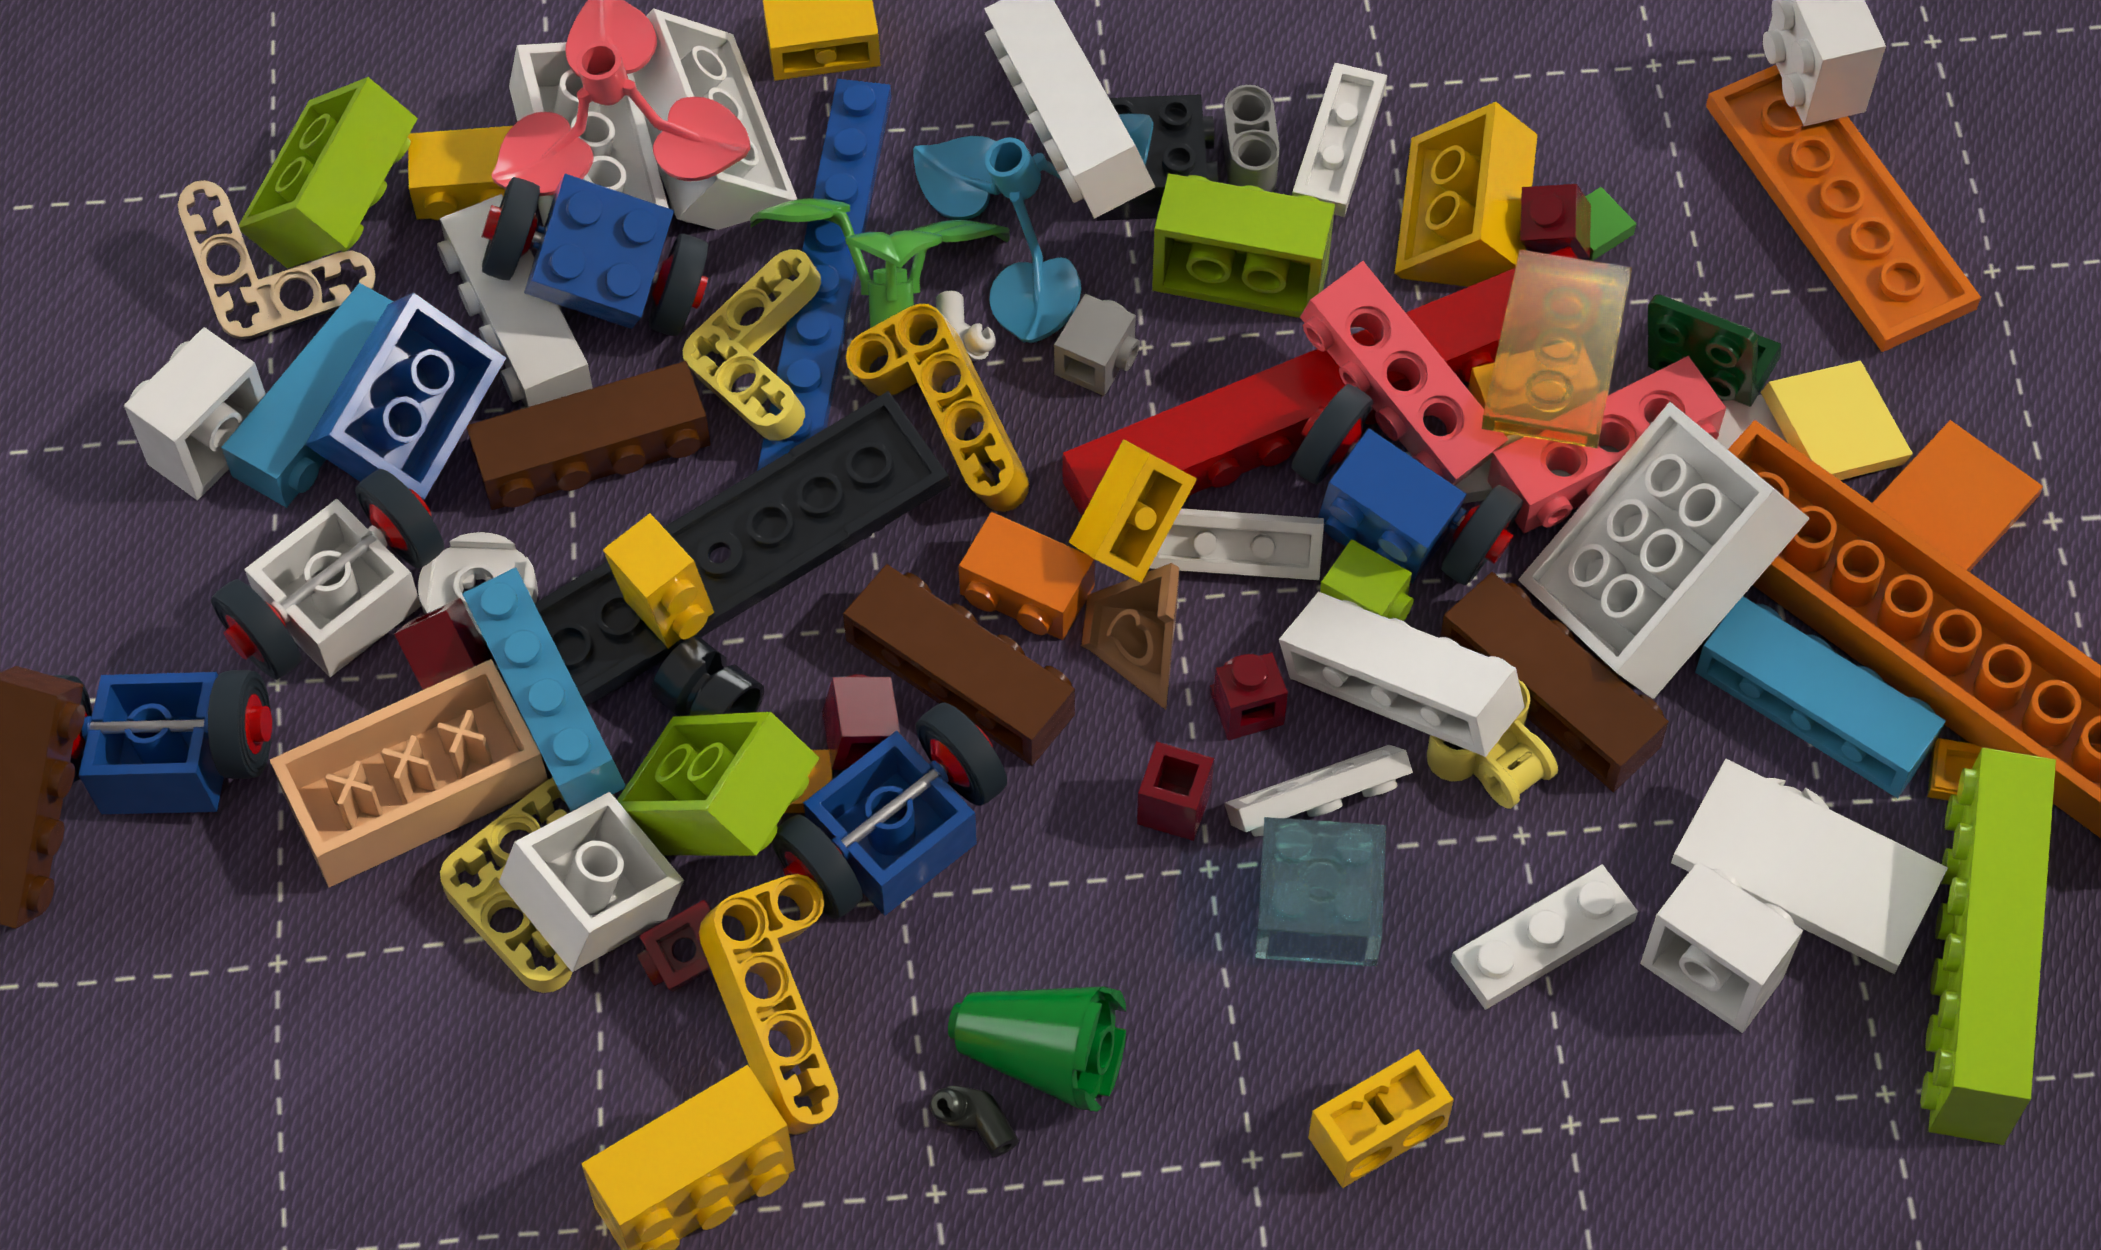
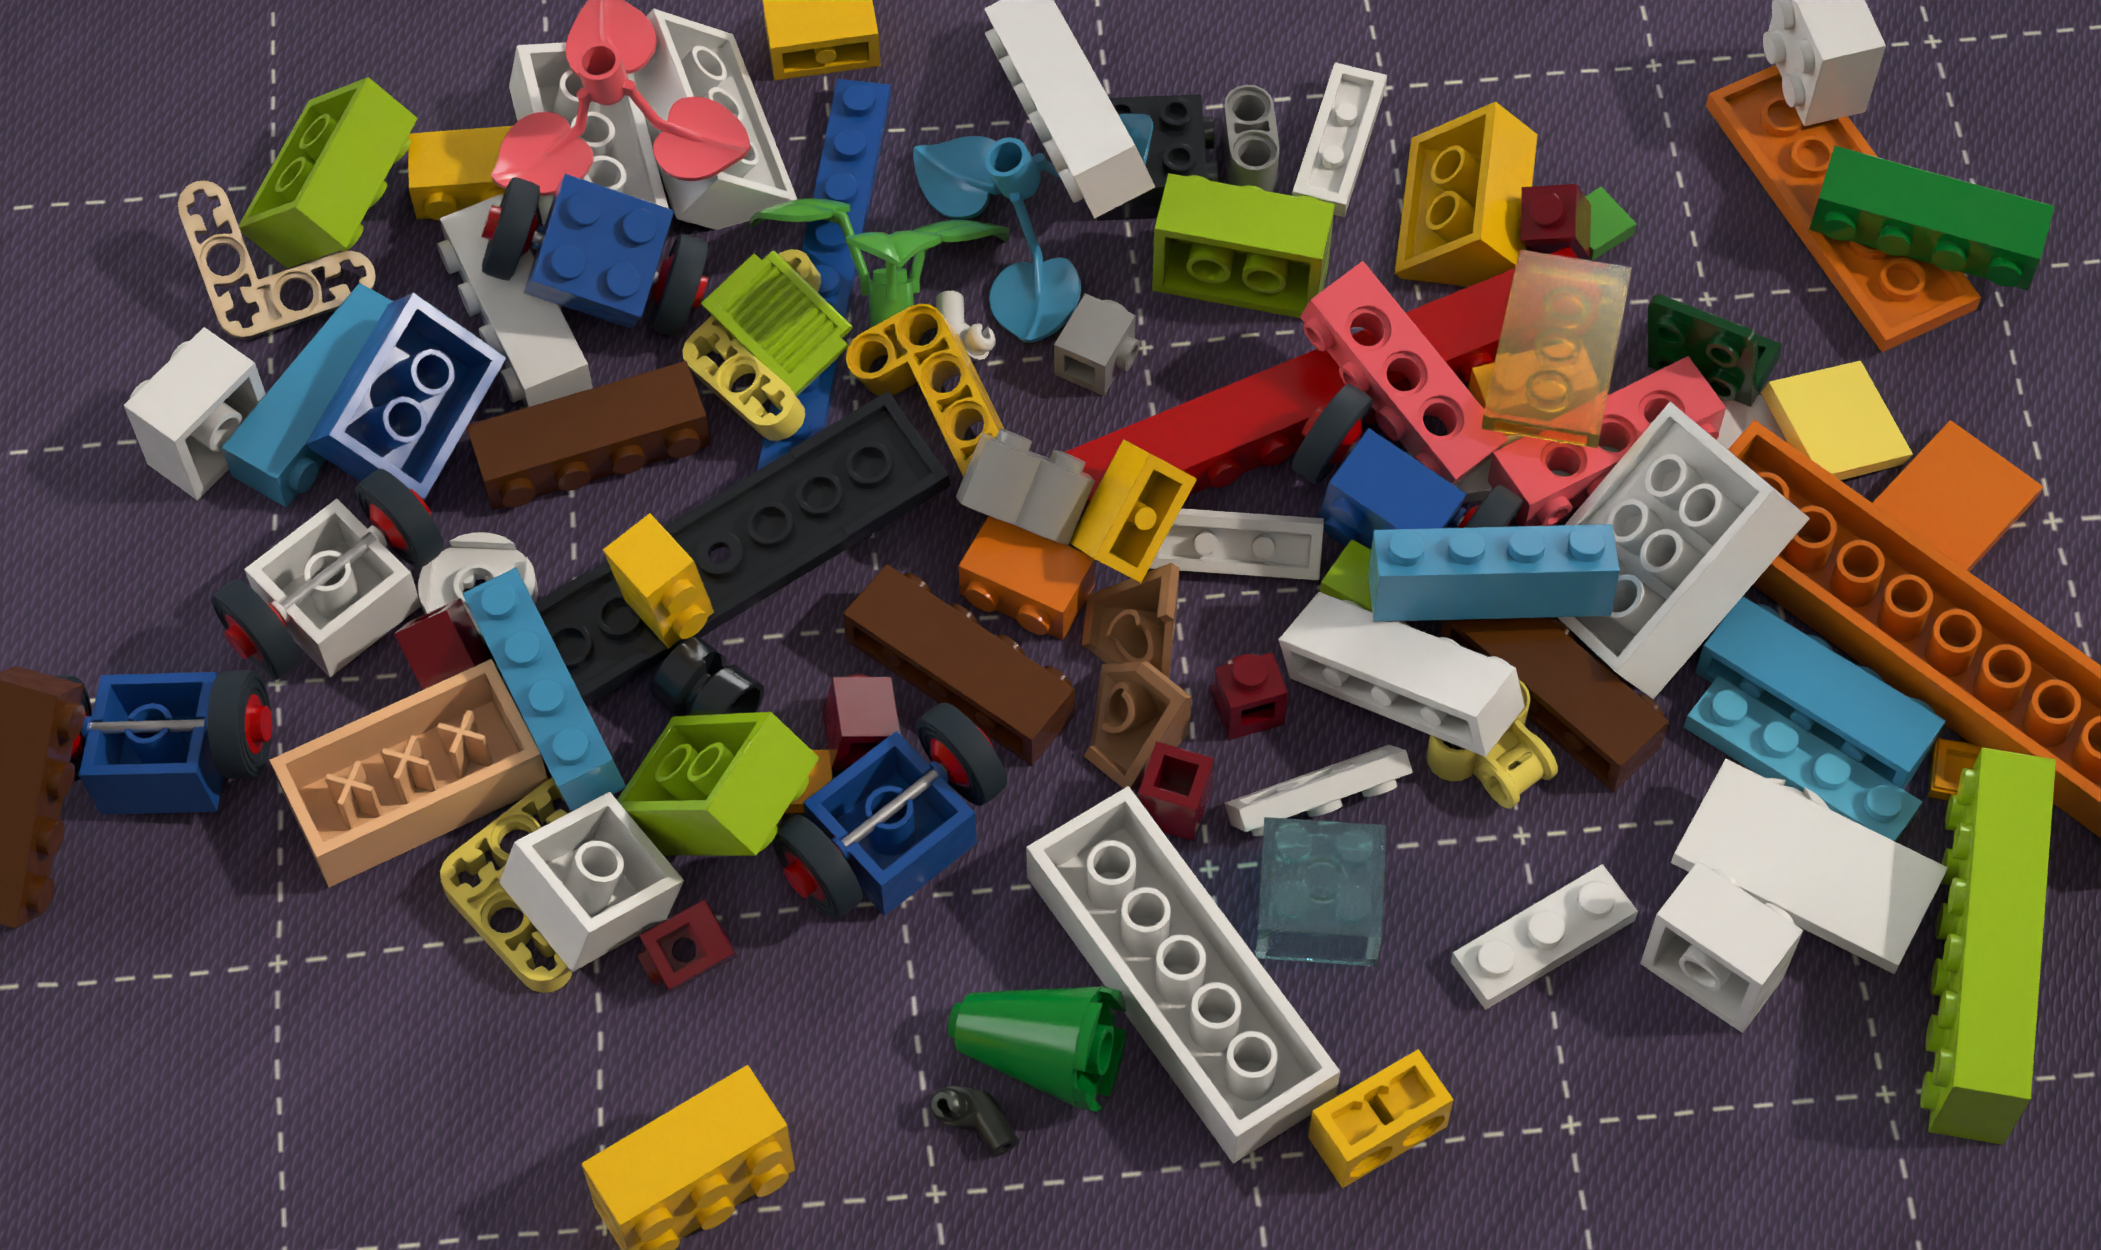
(780, 319): none -> lime window
(783, 1008): yellow beam -> none
(1025, 486): none -> light grey brick
(1132, 713): none -> medium nougat slope
(1183, 974): none -> white brick
(1493, 572): none -> dark azure brick
(1788, 752): none -> medium azure plate
(1932, 218): none -> green brick

